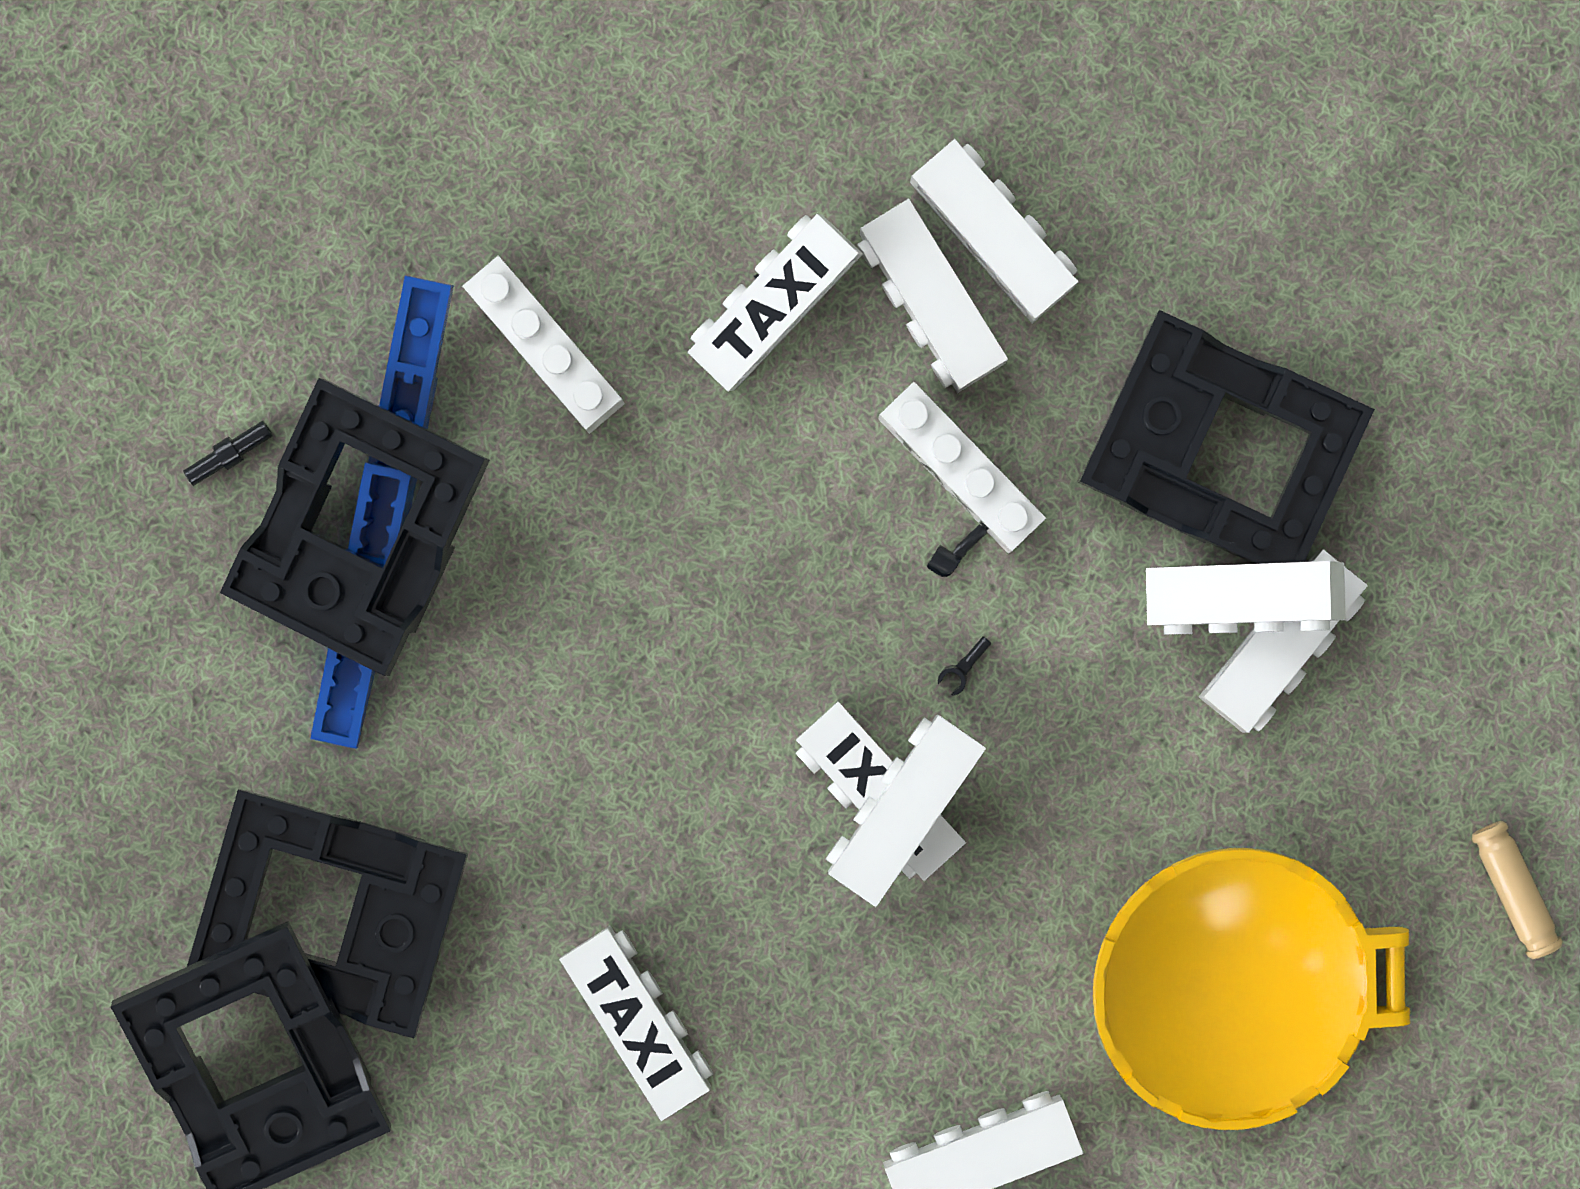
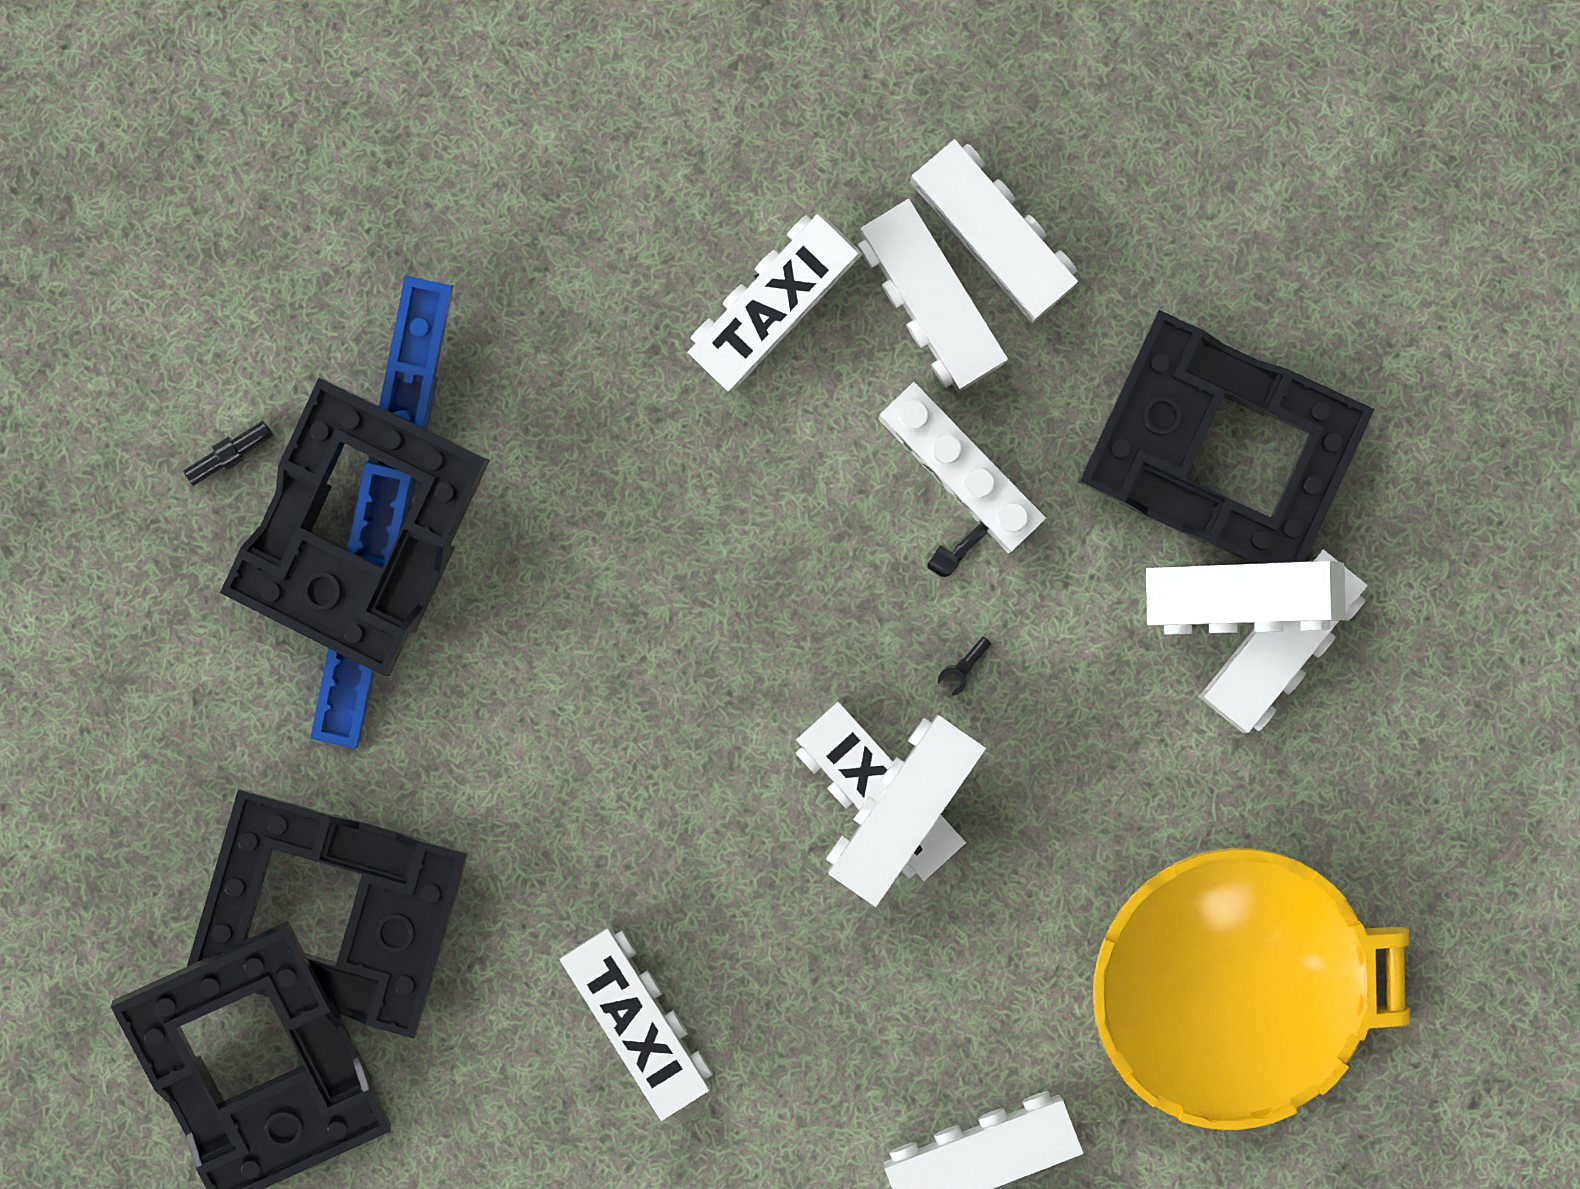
(543, 344): white brick -> none
(1517, 890): tan axle -> none

